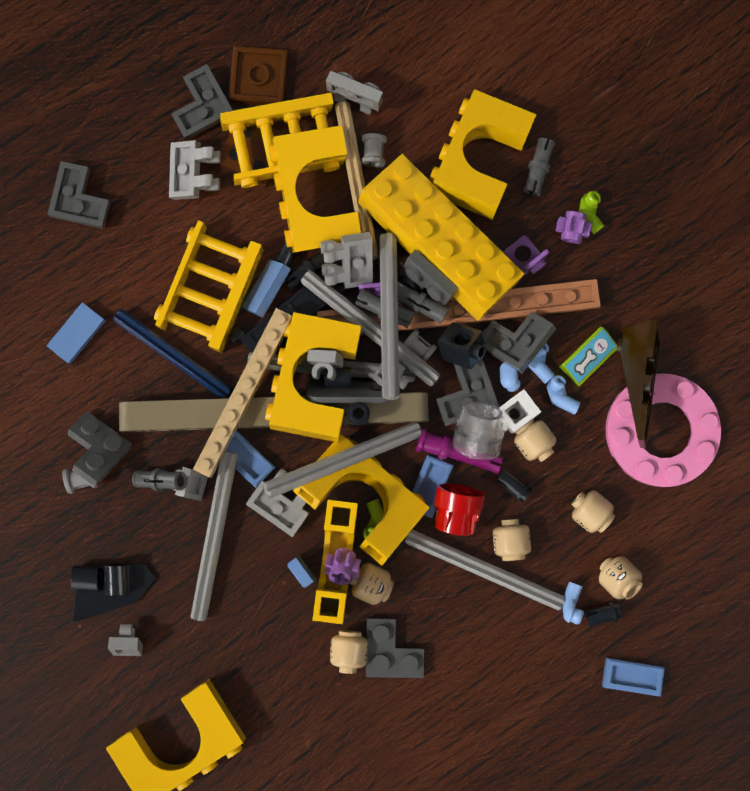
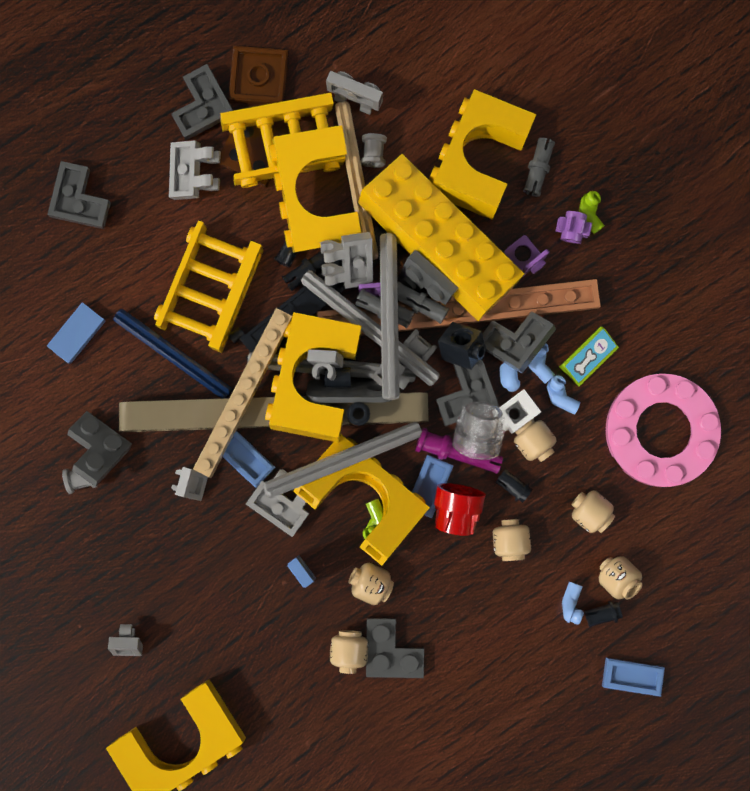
(108, 587): black panel -> none
(159, 479): dark grey pin -> none
(214, 536): light grey axle -> none
(266, 288): medium blue tile -> none
(339, 533): yellow arch -> none
(342, 566): medium lavender gear -> none
(485, 570): light grey axle -> none
(640, 358): dark brown wedge -> none

